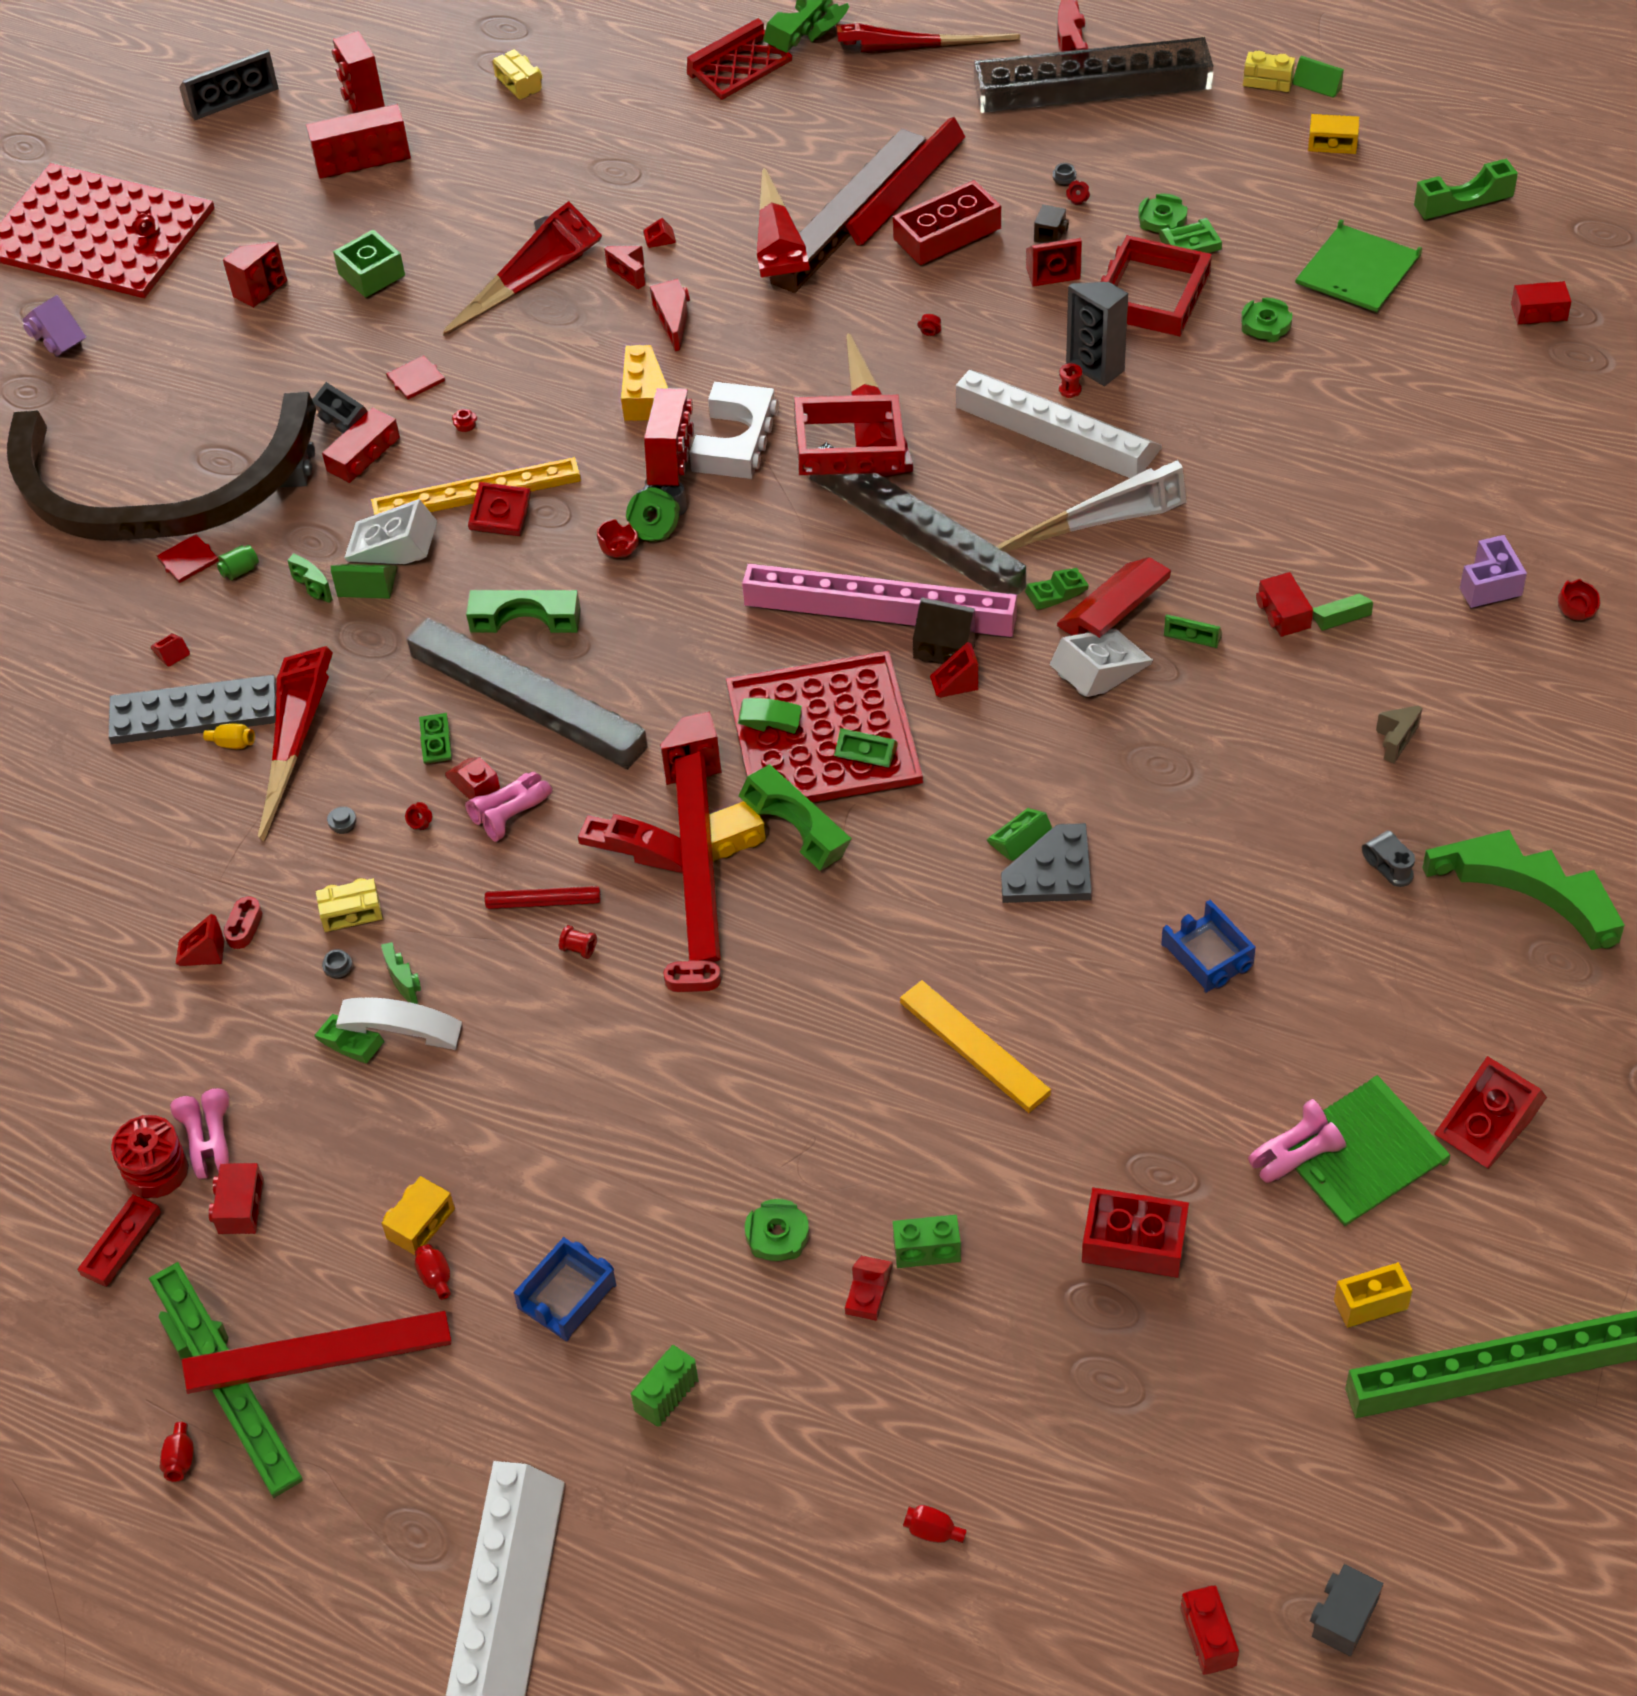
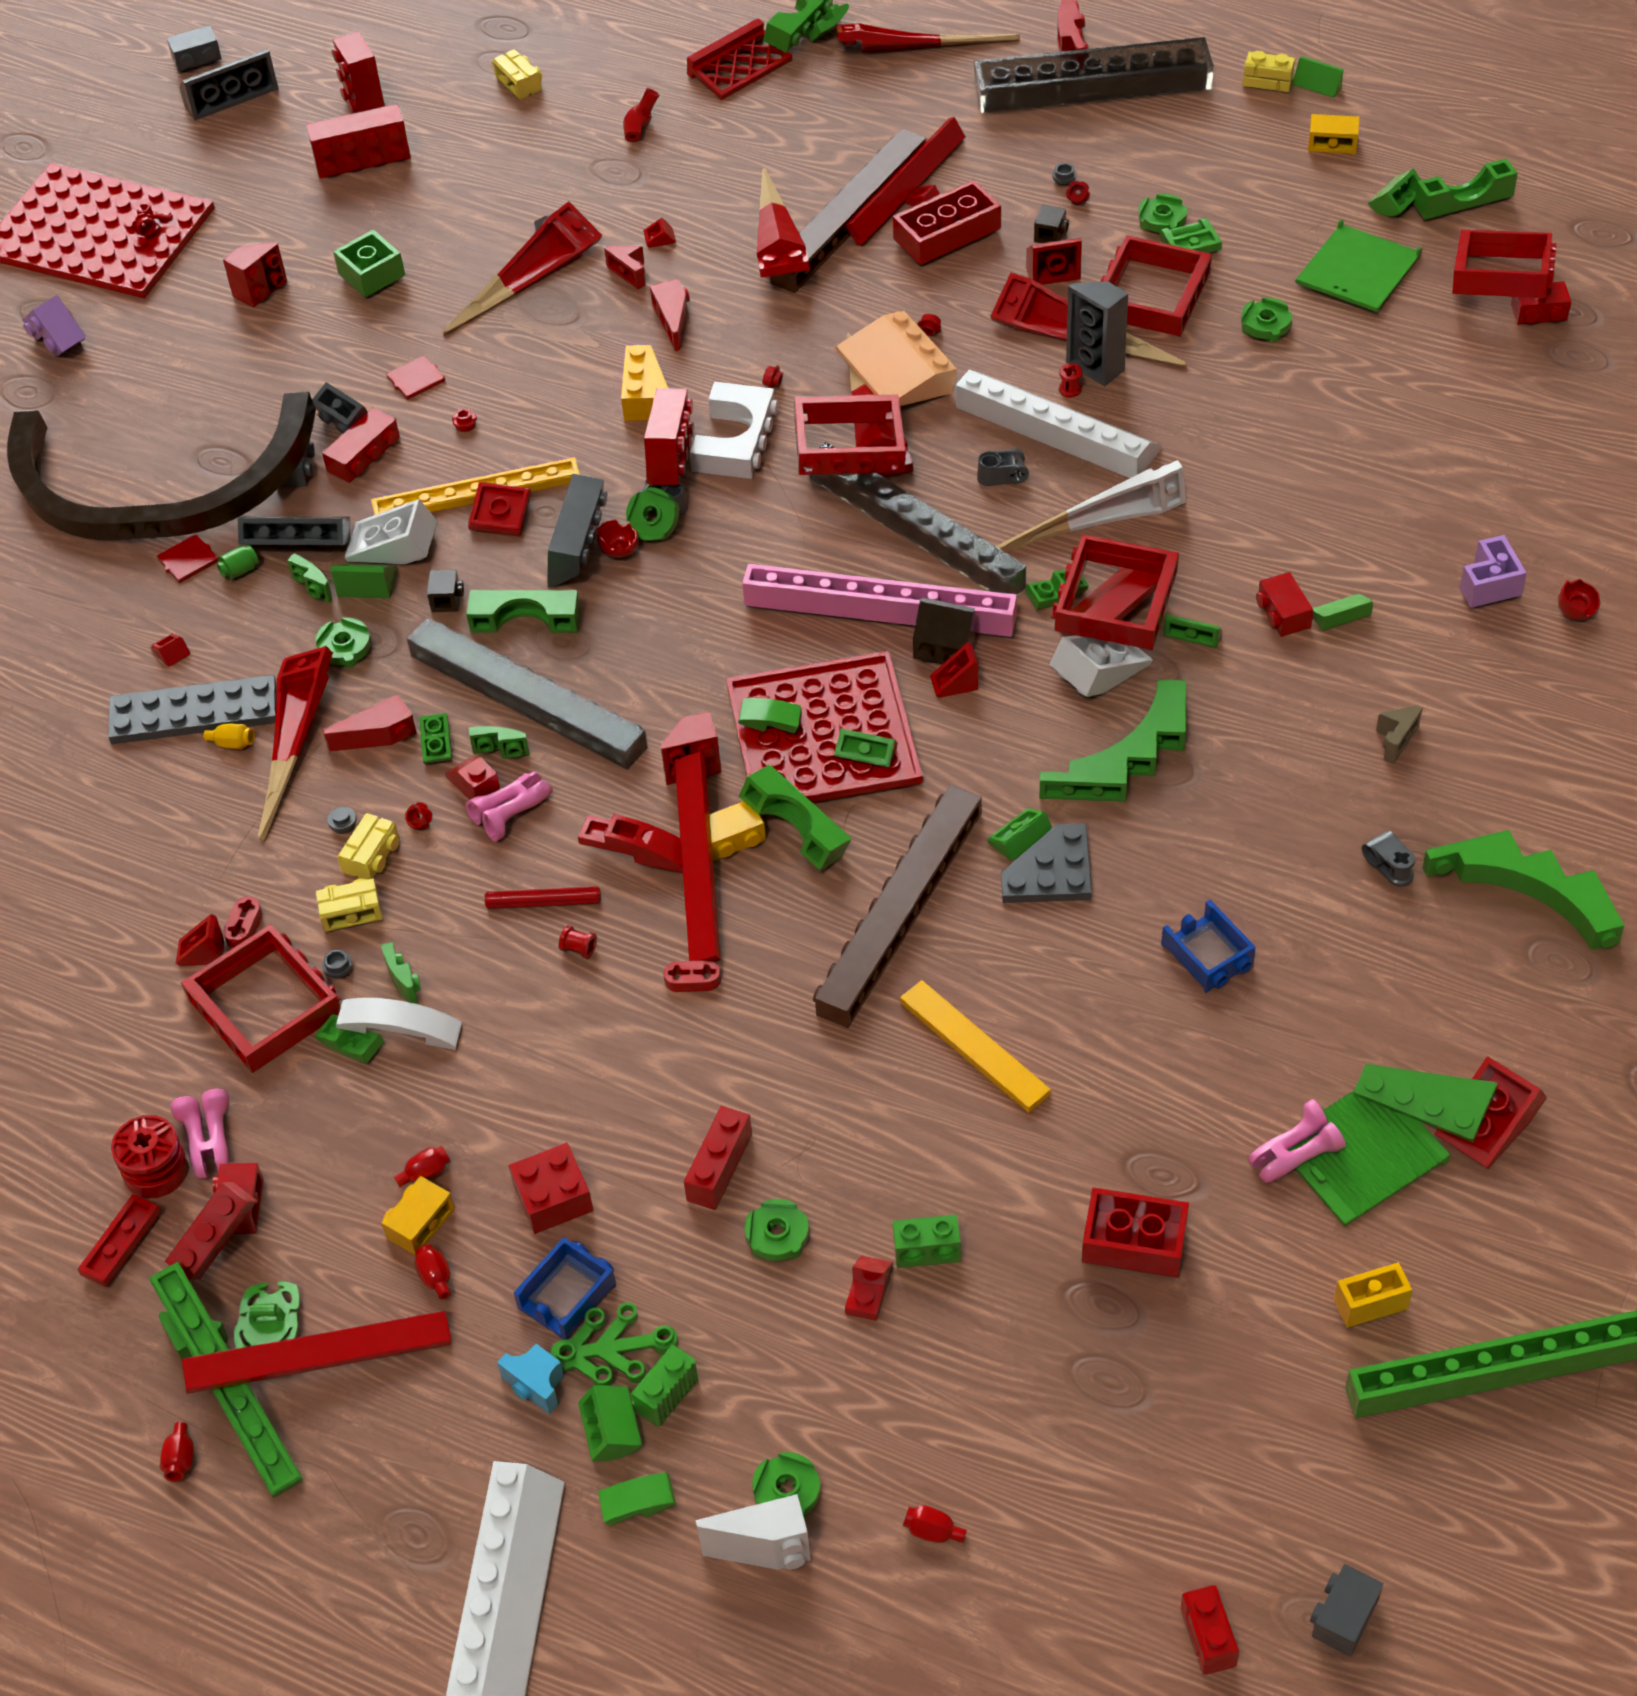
(146, 208): none -> red hand
(194, 48): none -> dark grey brick
(211, 1230): none -> red brick
(236, 961): none -> red window
(269, 1316): none -> bright green shield
(293, 530): none -> dark grey brick
(351, 651): none -> bright green plate
(368, 847): none -> light yellow brick
(373, 727): none -> red slope
(426, 1163): none -> red plant
(444, 590): none -> dark brown brick
(508, 741): none -> bright green slope
(533, 1376): none -> medium azure brick
(551, 1188): none -> red brick
(575, 528): none -> dark grey slope
(609, 1422): none -> bright green brick
(610, 1346): none -> bright green plant
(636, 1496): none -> bright green slope
(639, 116): none -> red arm
(718, 1157): none -> red brick
(758, 1535): none -> white slope
(772, 377): none -> red plate
(783, 1468): none -> bright green plate
(897, 907): none -> brick
(898, 359): none -> light nougat slope
(922, 194): none -> red slope
(999, 467): none -> dark grey piece
(1042, 312): none -> red plate
(1105, 773): none -> bright green arch
(1121, 555): none -> red window
(1396, 194): none -> bright green brick
(1435, 1099): none -> bright green wing
(1502, 282): none -> red window

